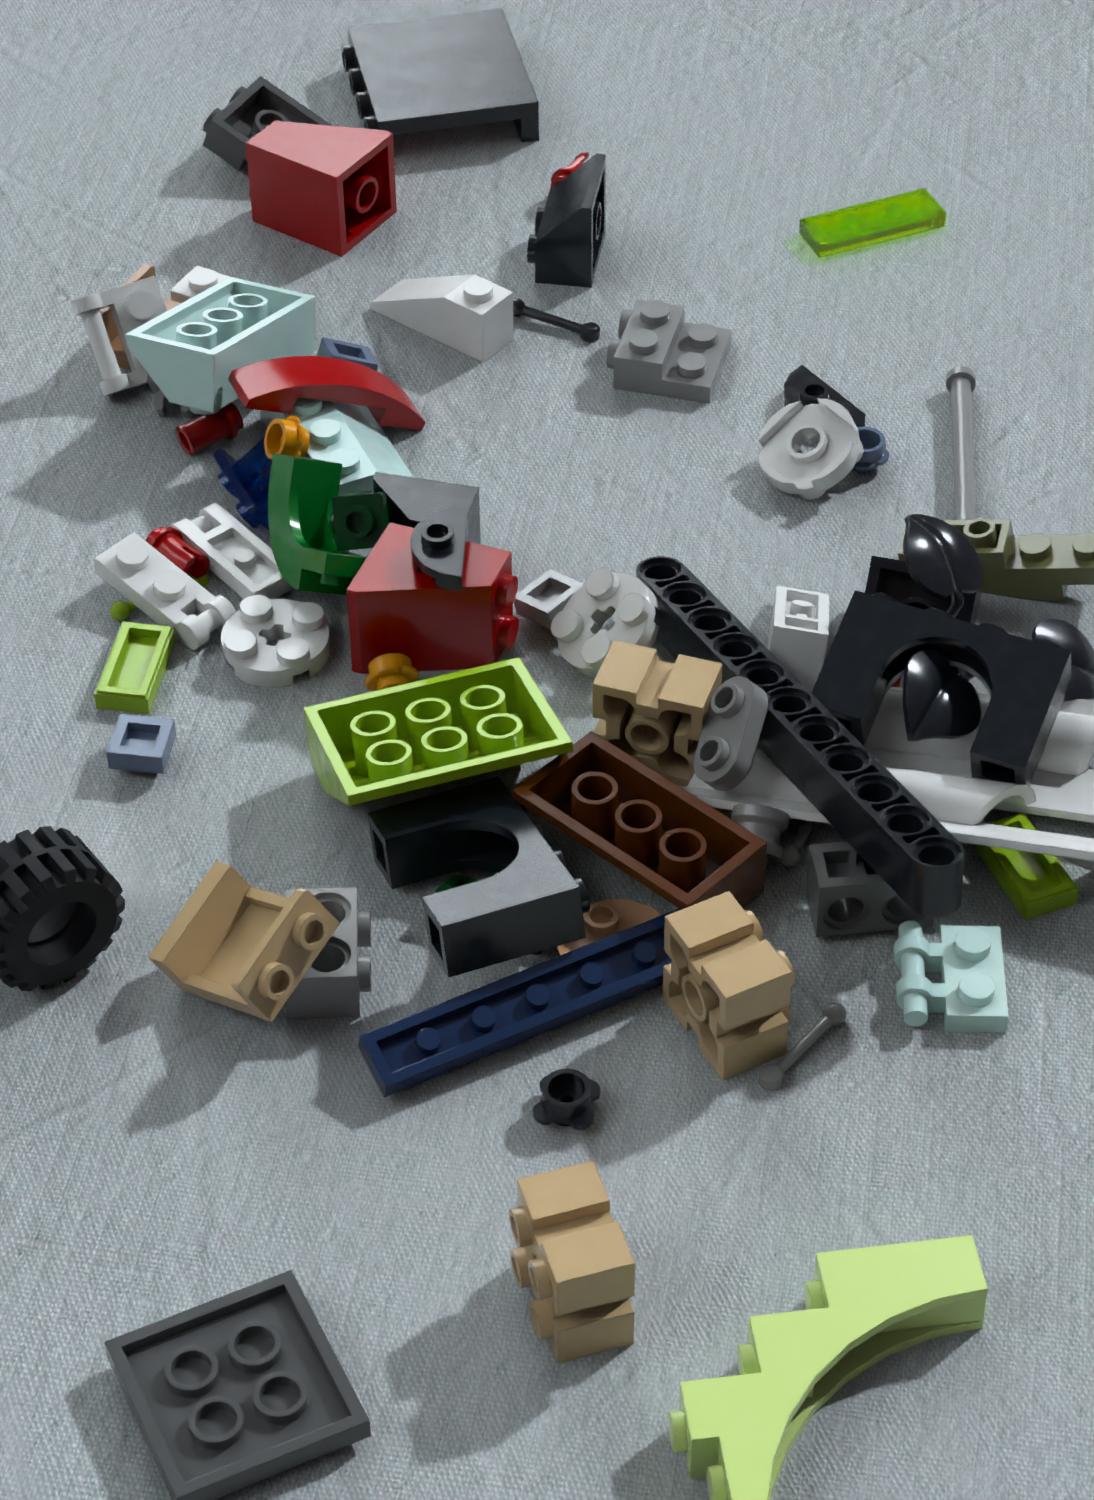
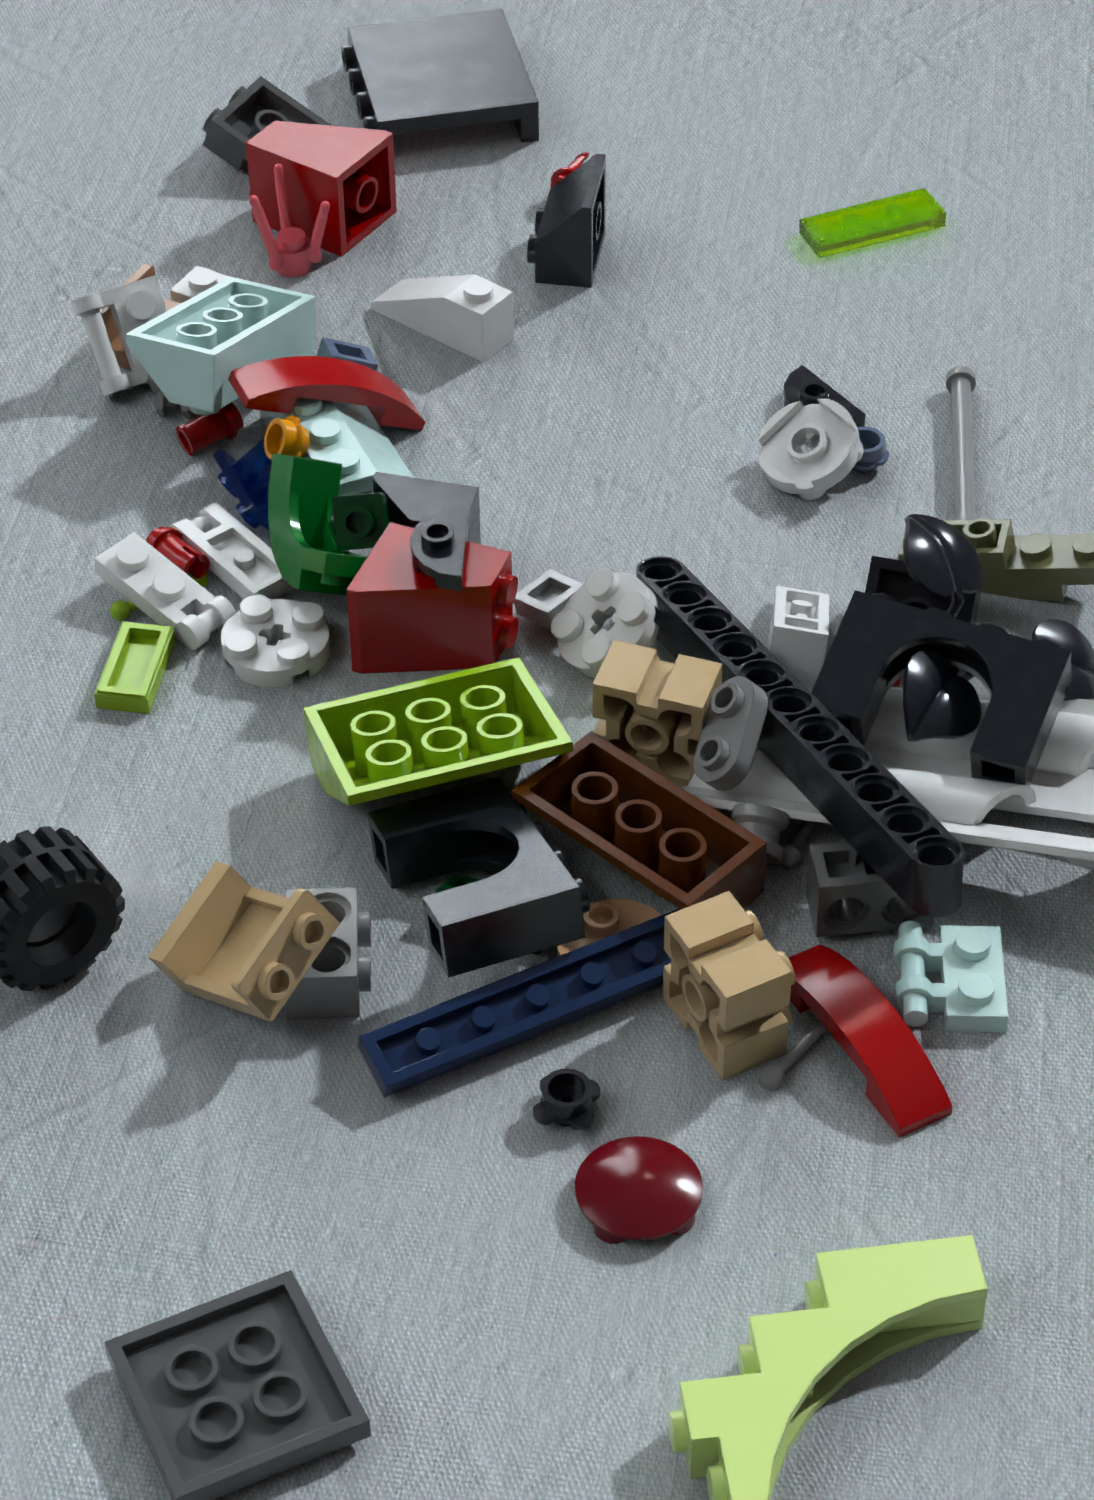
(141, 743): sand blue plate -> none
(291, 251): none -> coral plant
(390, 671): light orange plate -> none
(573, 1262): tan brick -> none
(589, 331): black hinge -> none
(638, 1189): none -> dark red dish
(665, 354): light grey plate -> none
(873, 1036): none -> red slope
(1030, 879): lime tile -> none

